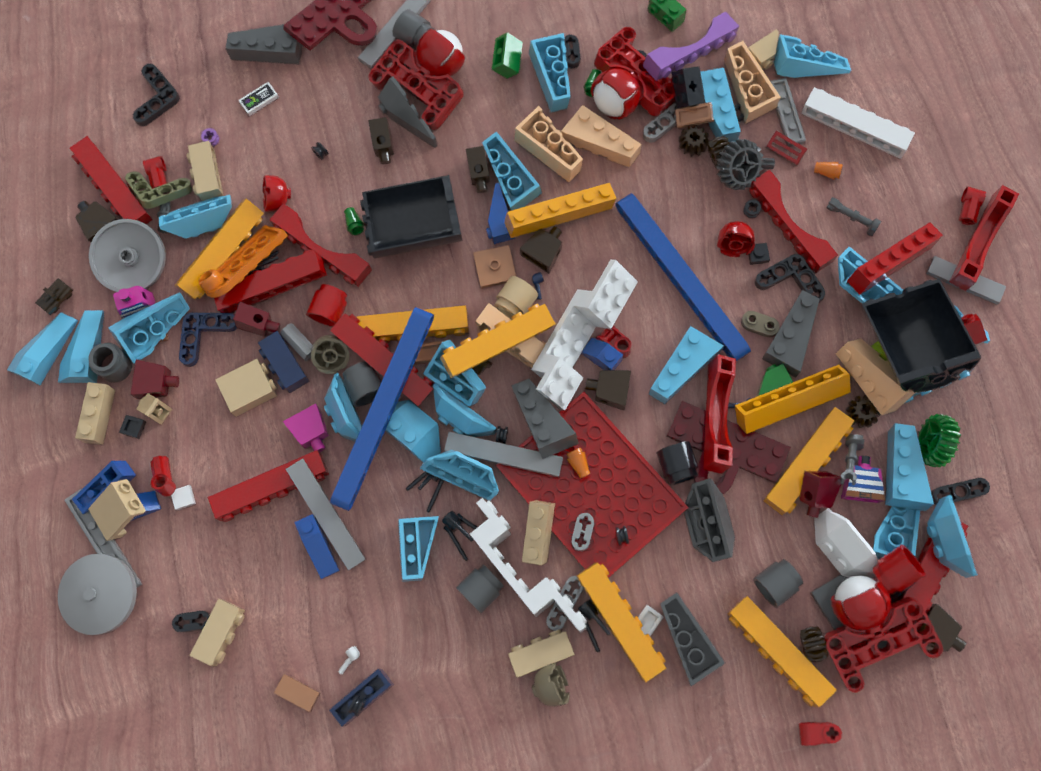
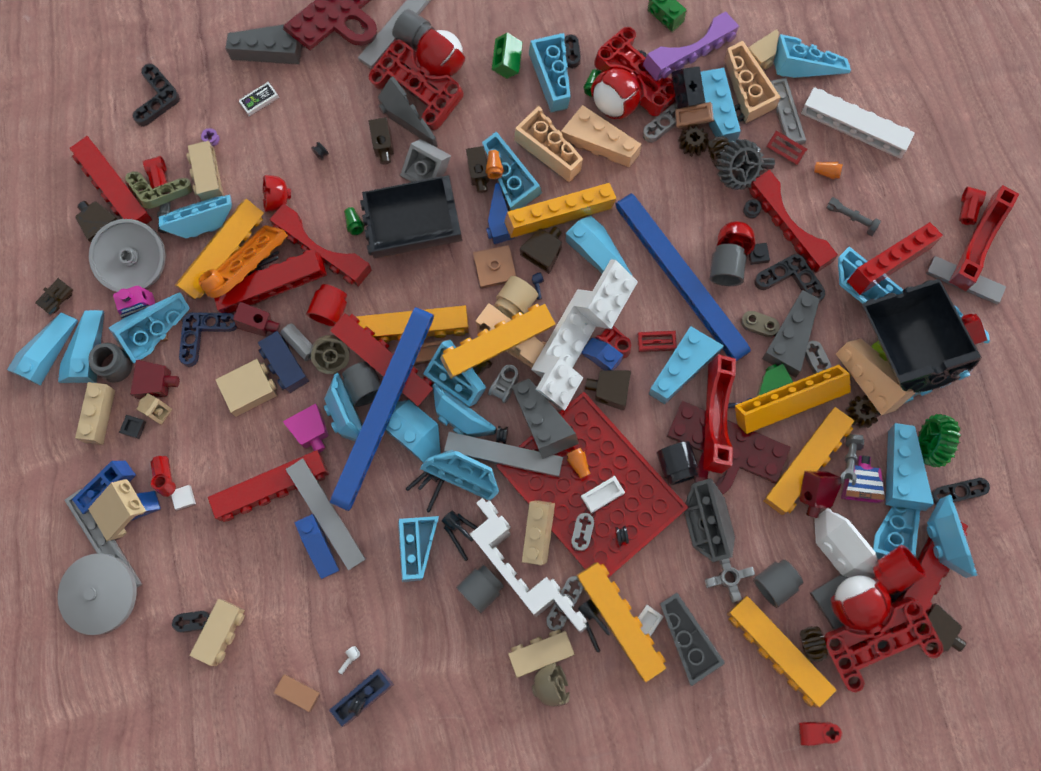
(424, 162): none -> light grey slope
(494, 166): none -> orange cone
(502, 386): none -> light grey piece
(593, 243): none -> medium azure wedge
(602, 494): none -> white tile
(640, 335): none -> red tile
(728, 265): none -> dark grey piece
(732, 587): none -> light grey pin
(820, 356): none -> light grey beam

